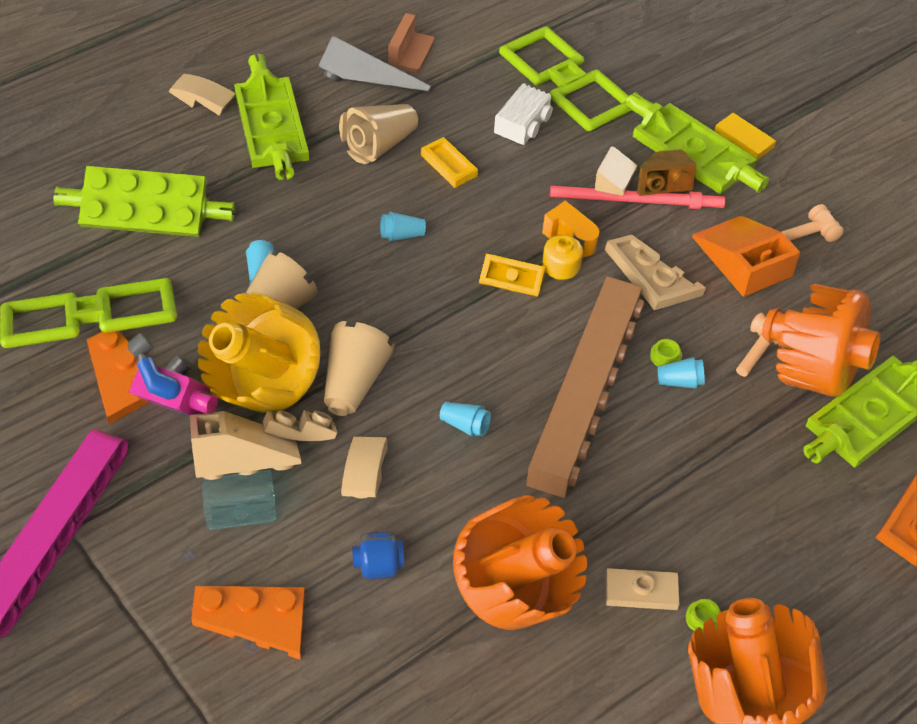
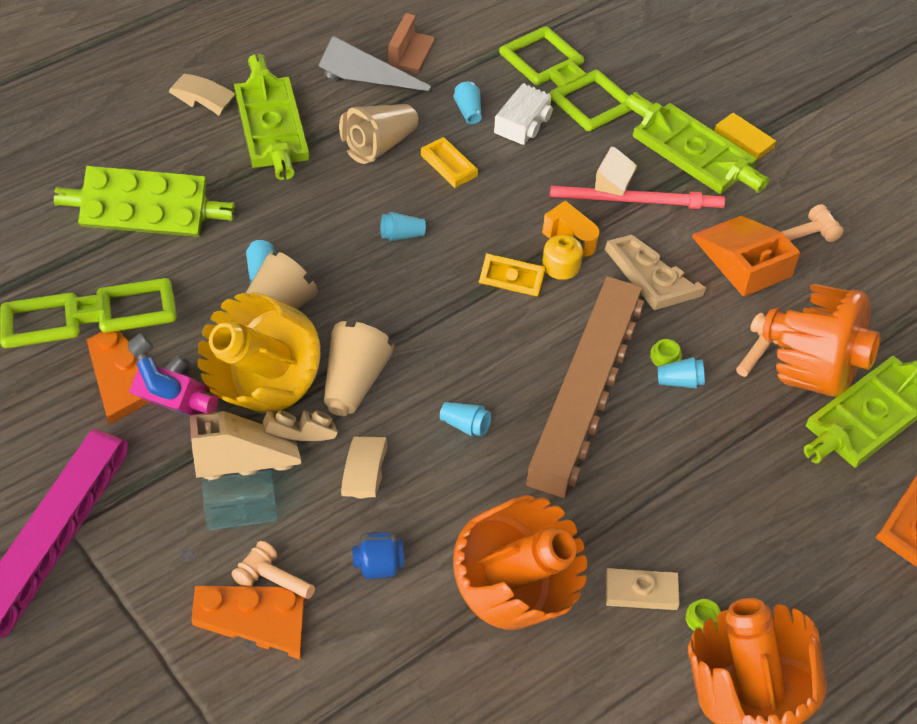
(259, 564): none -> light nougat piece
(469, 101): none -> medium azure cone
(666, 173): pearl gold slope -> none

